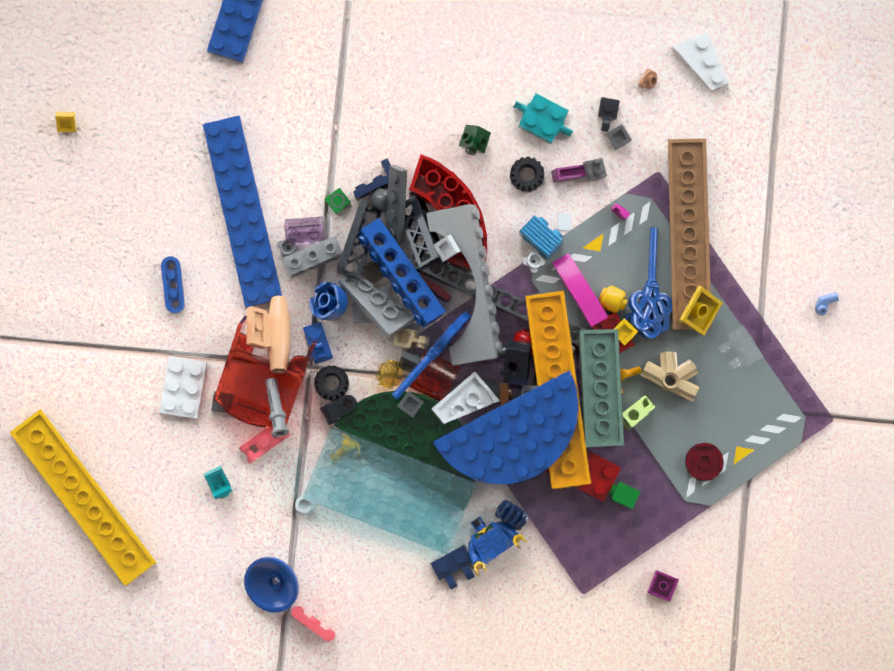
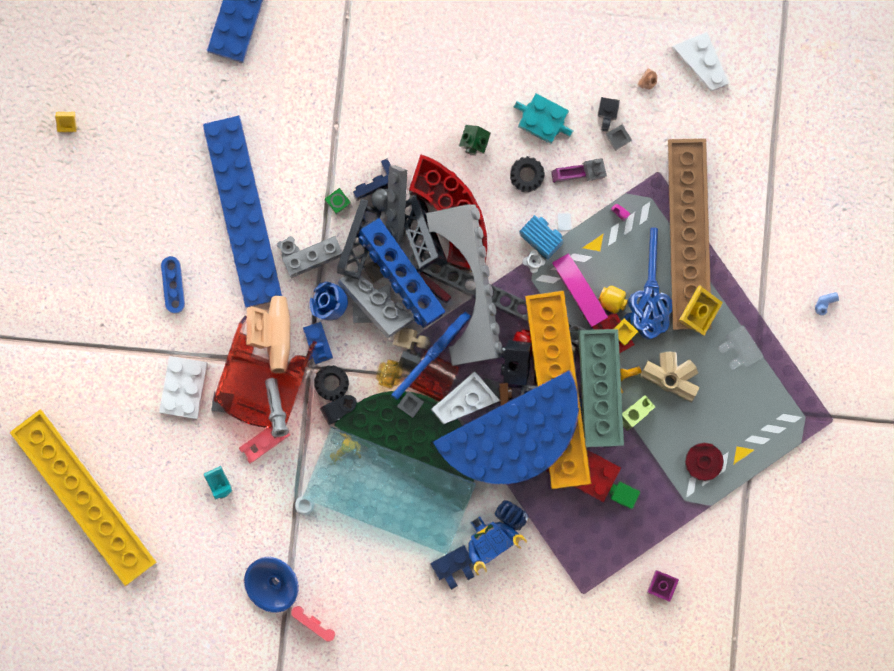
(304, 230): clear purple bracket -> none
(446, 248): white plate -> none

